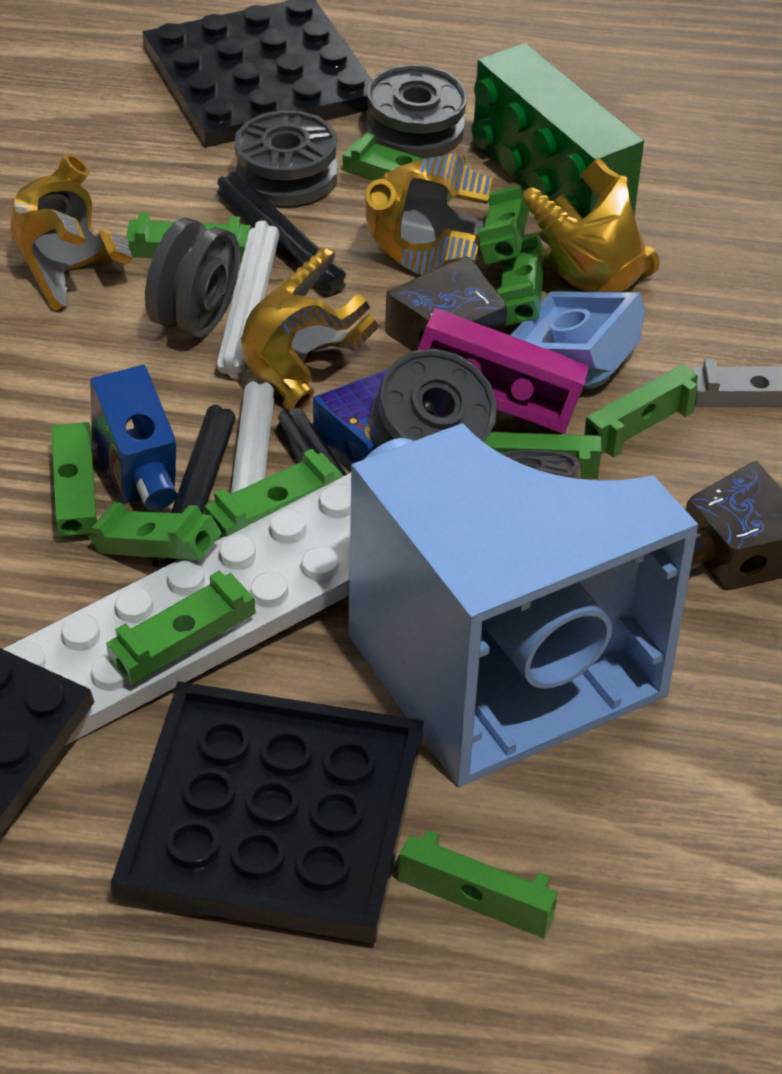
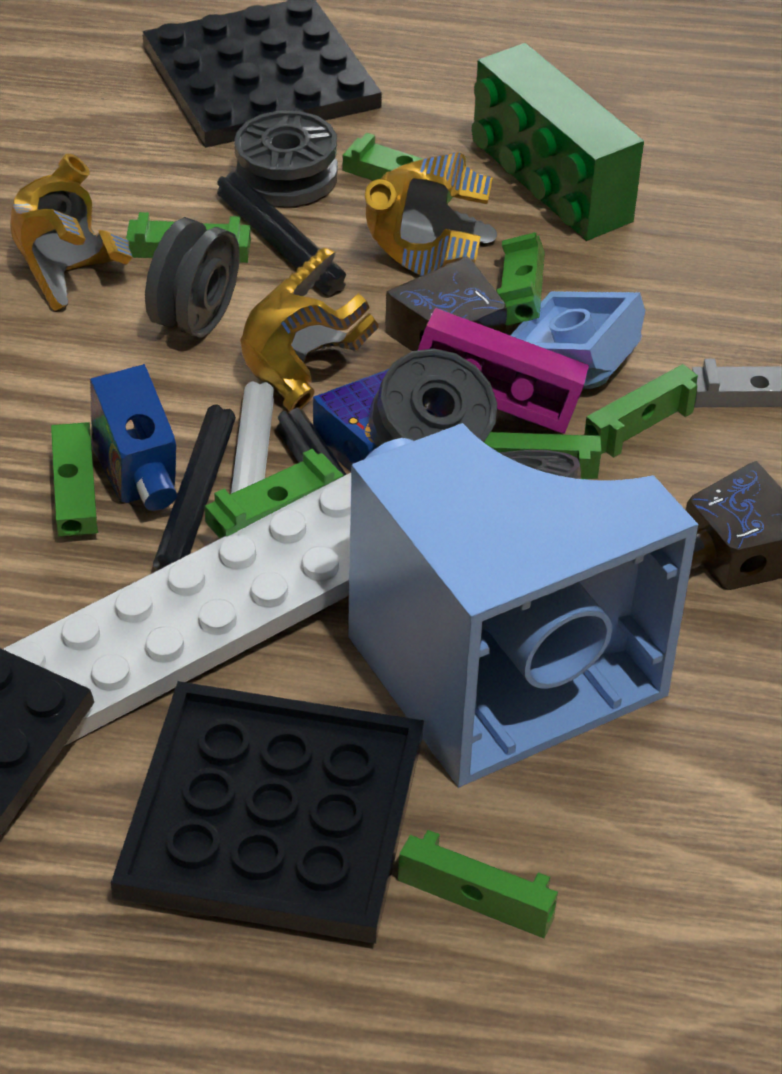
(154, 533): bright green piece -> none
(160, 638): bright green piece -> none
(249, 291): white axle -> none
(416, 110): dark grey wheel -> none
(504, 225): bright green piece -> none
(604, 247): pearl gold piece -> none

